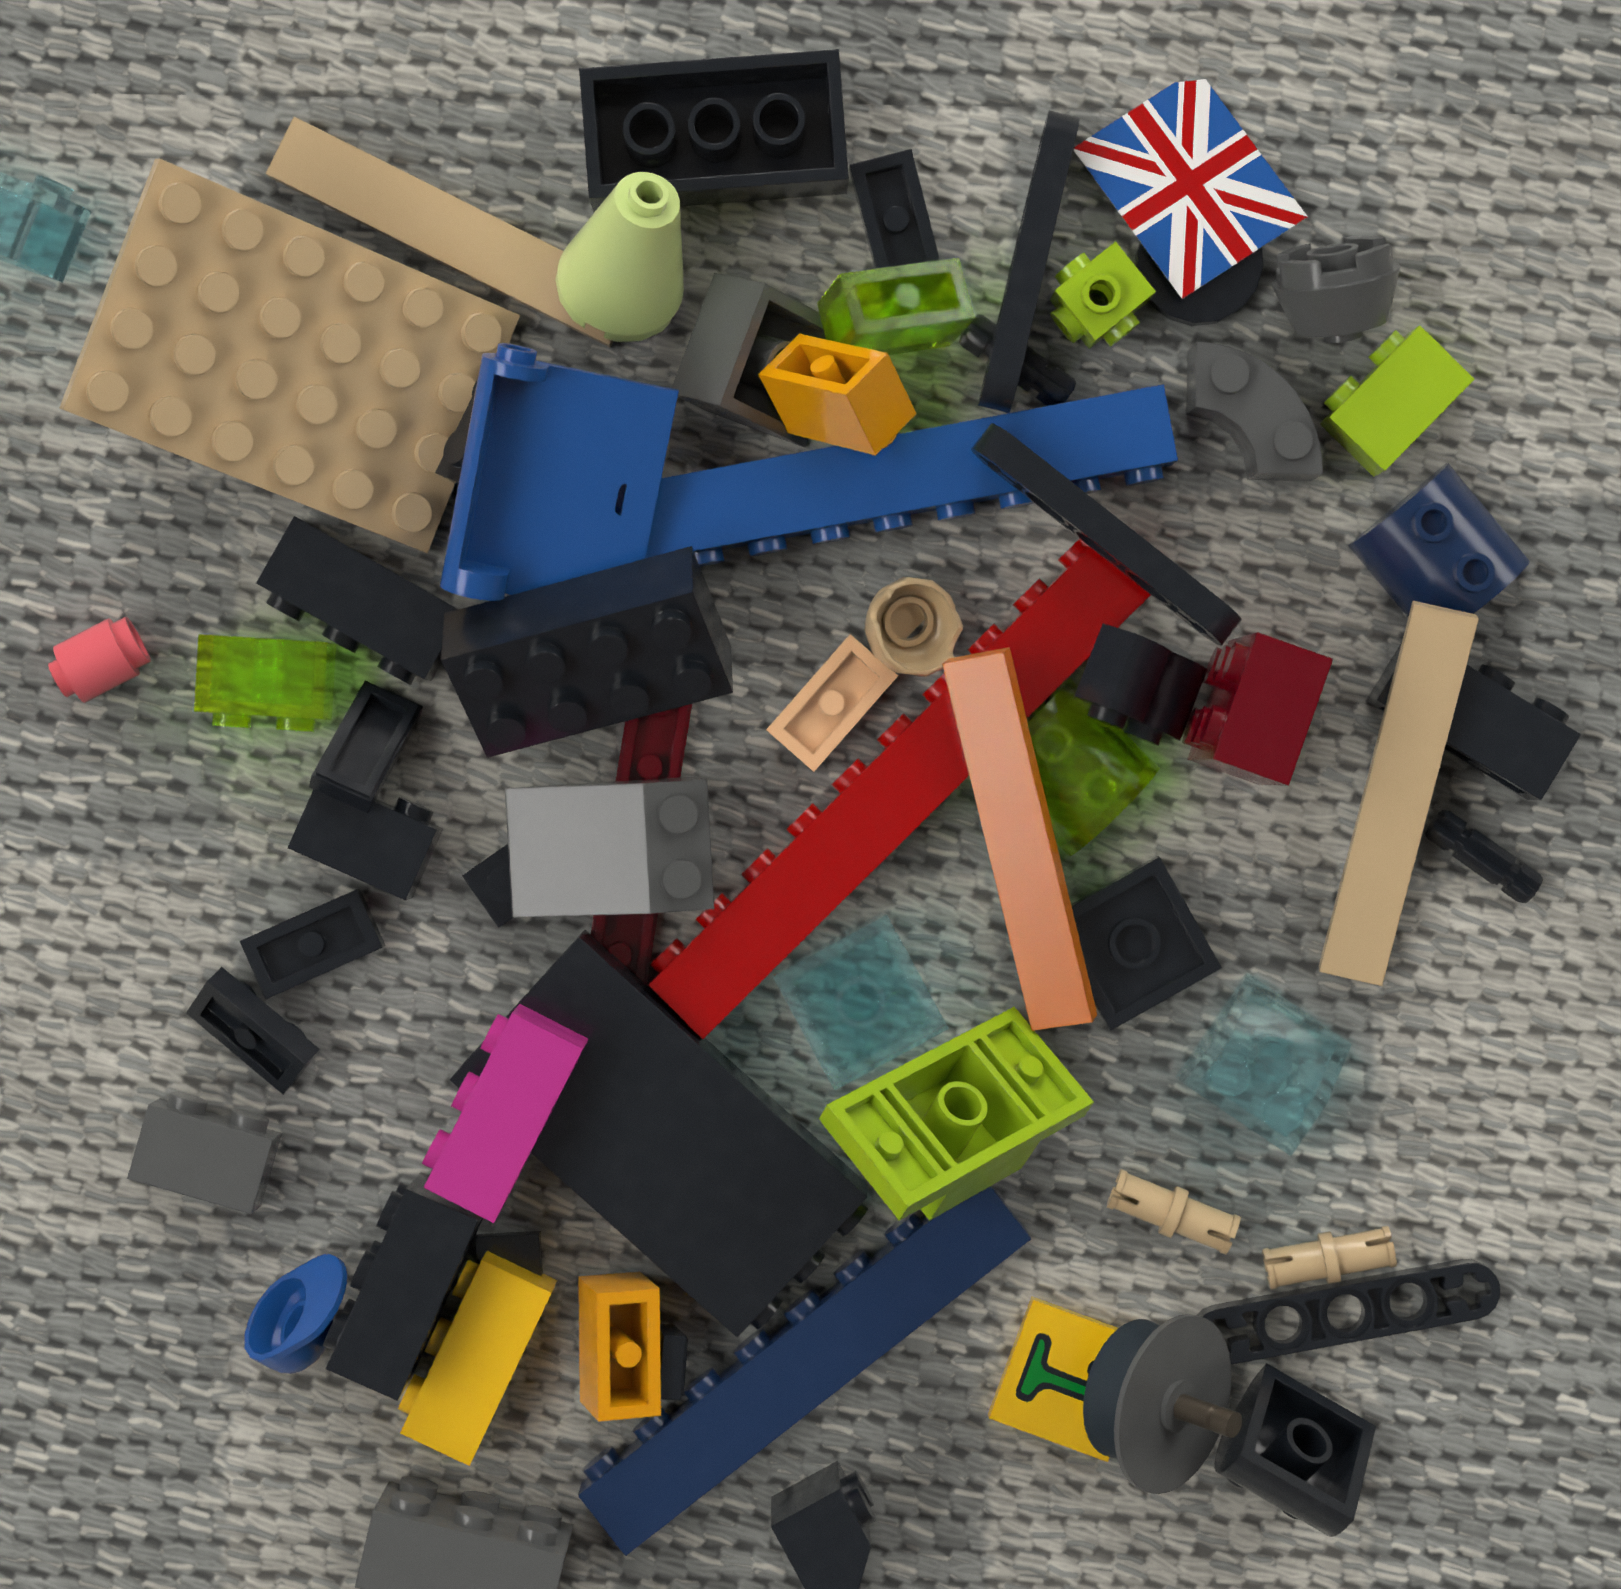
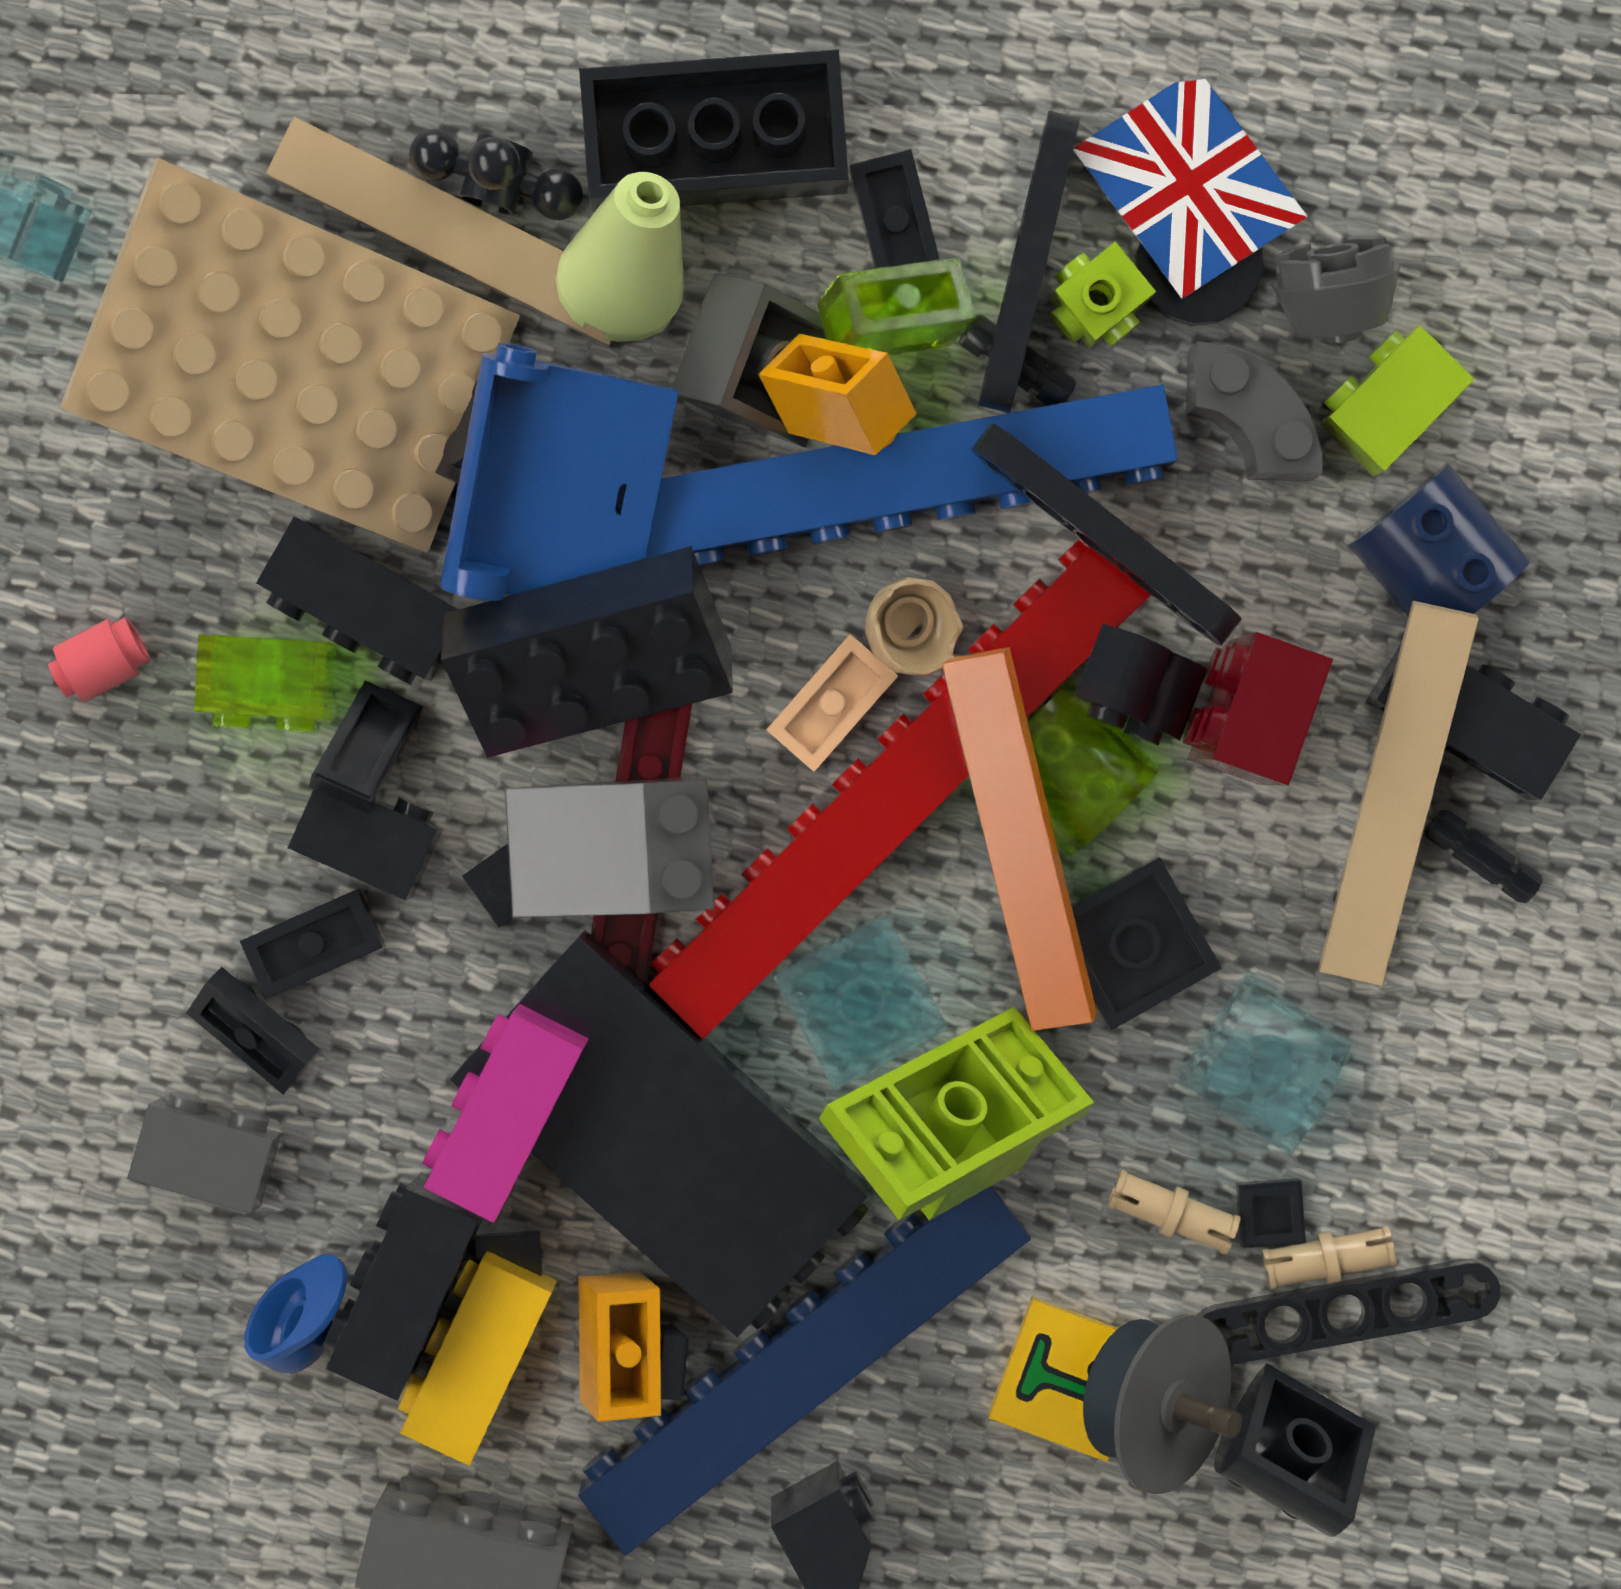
(495, 174): none -> black piece
(1271, 1213): none -> black tile

